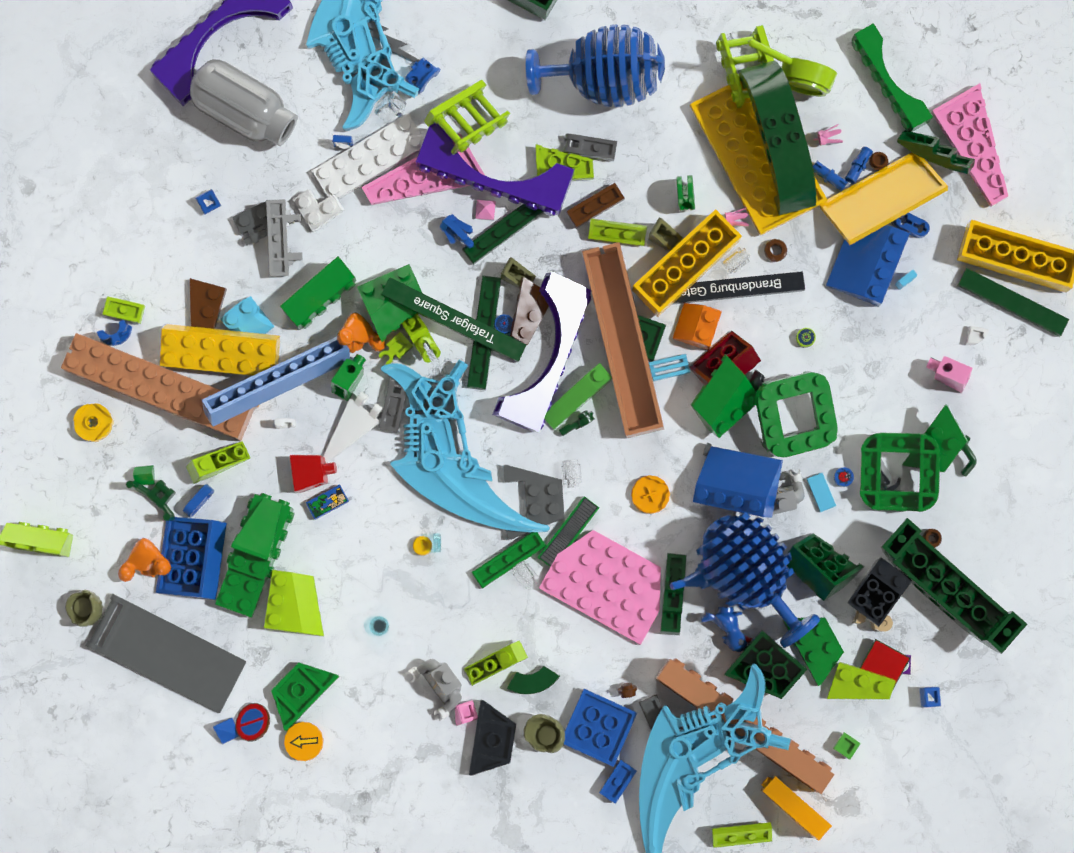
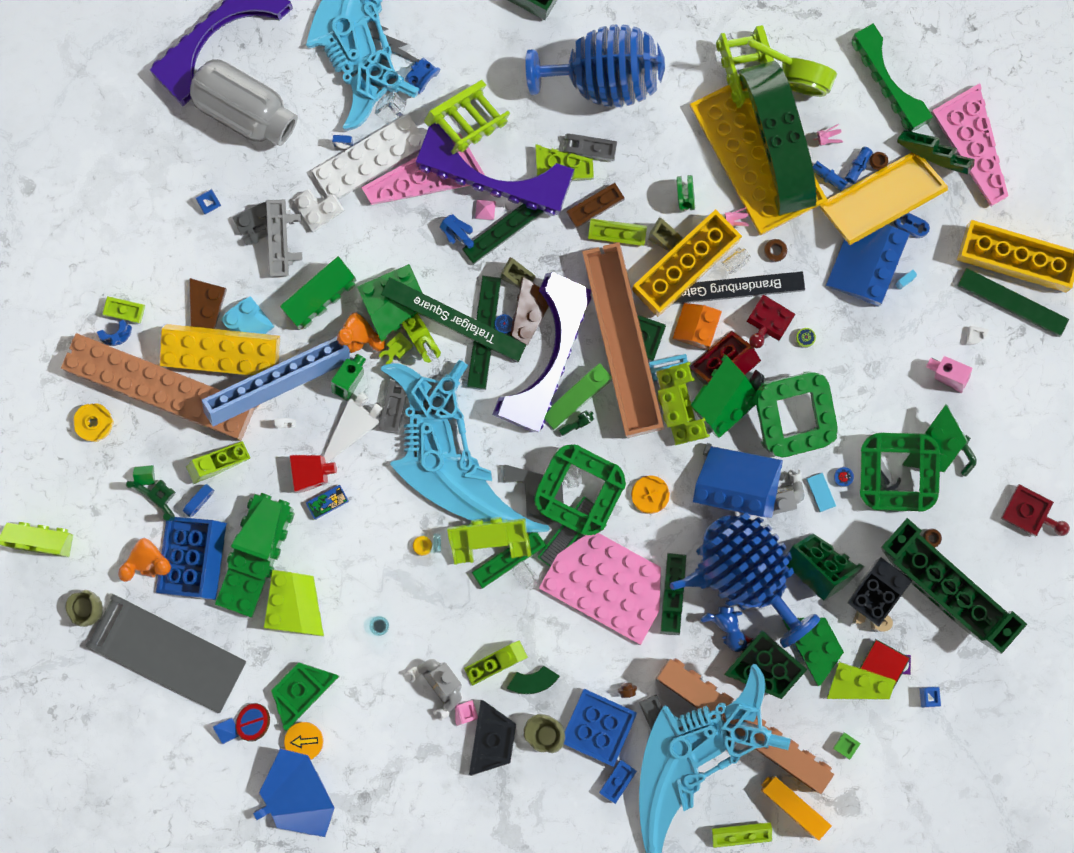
(296, 795): none -> blue panel
(487, 535): none -> lime bracket
(605, 502): none -> green plate
(677, 404): none -> lime bracket
(770, 319): none -> dark red plate
(1029, 512): none -> dark red plate

